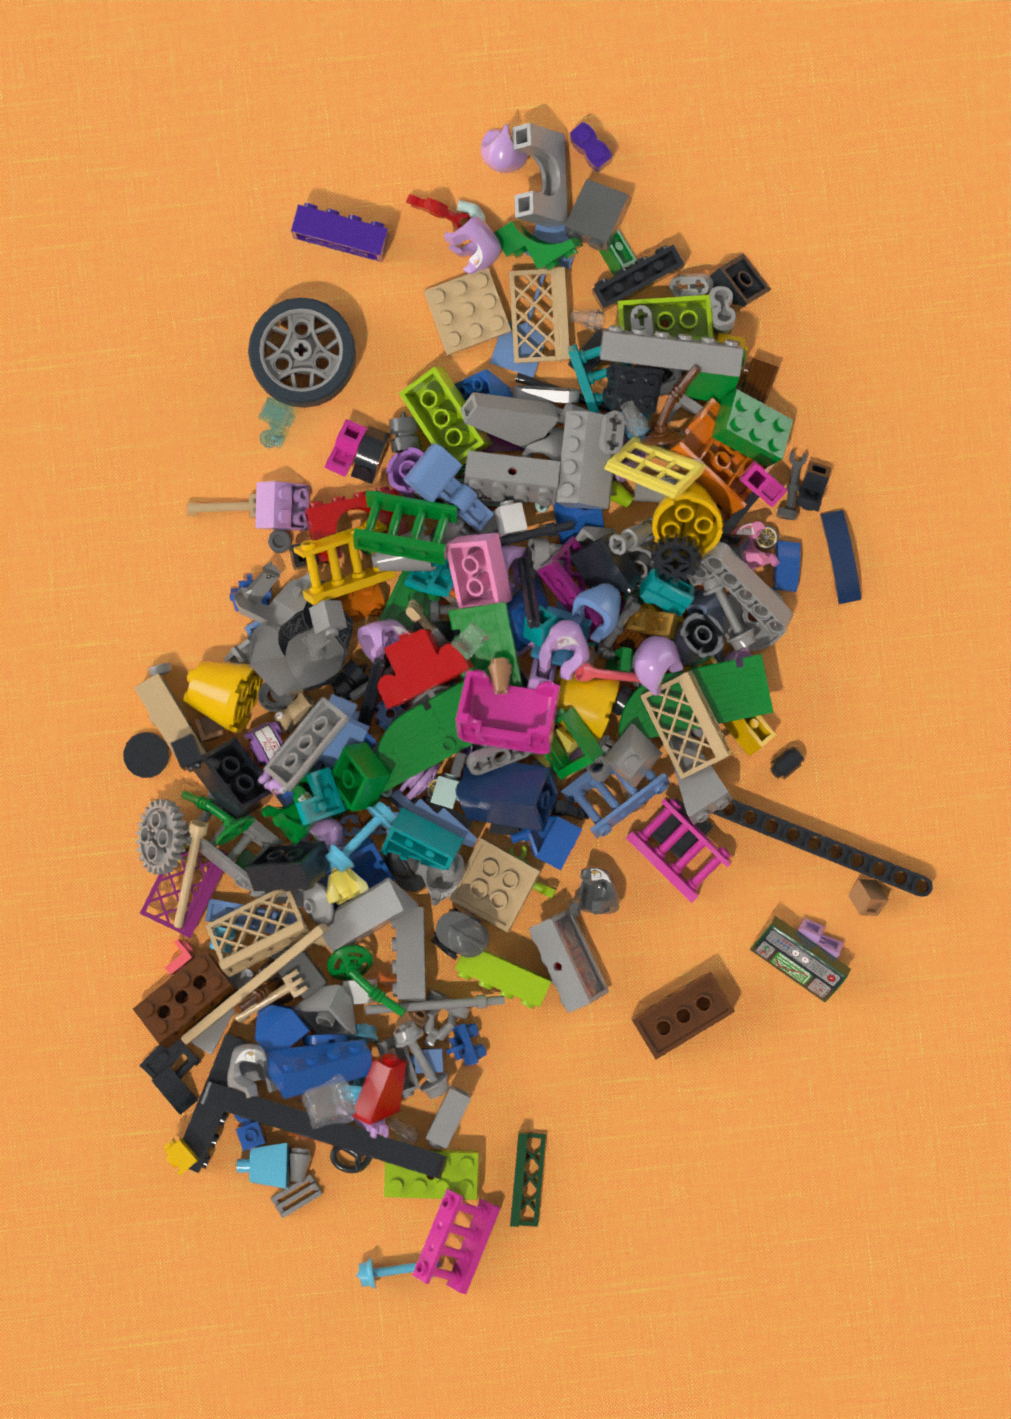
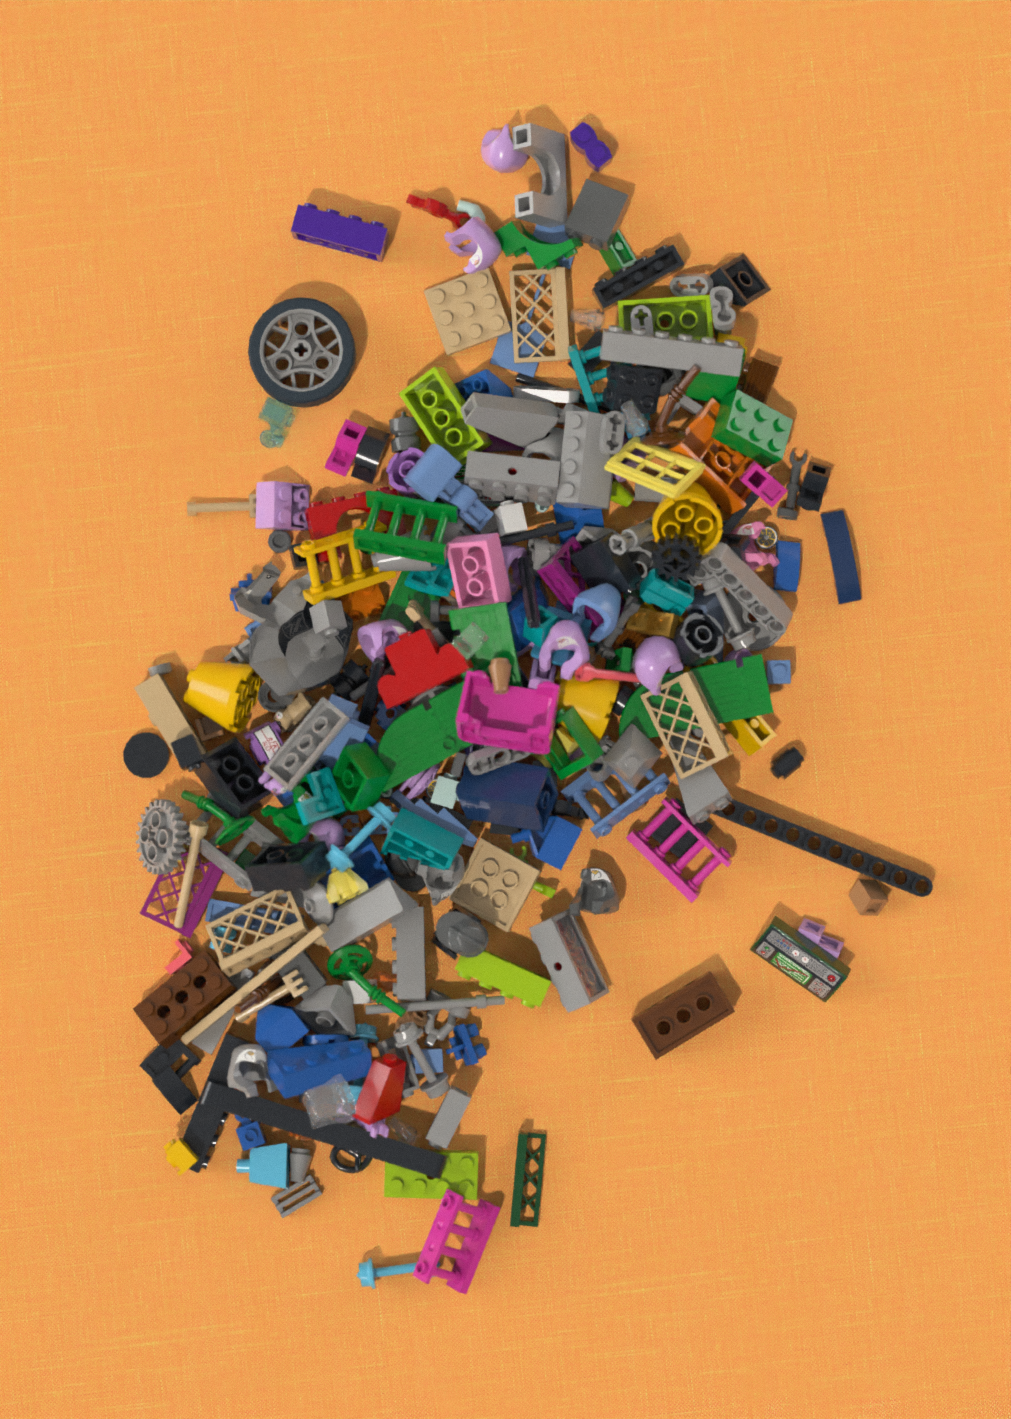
(778, 672): none -> medium blue brick

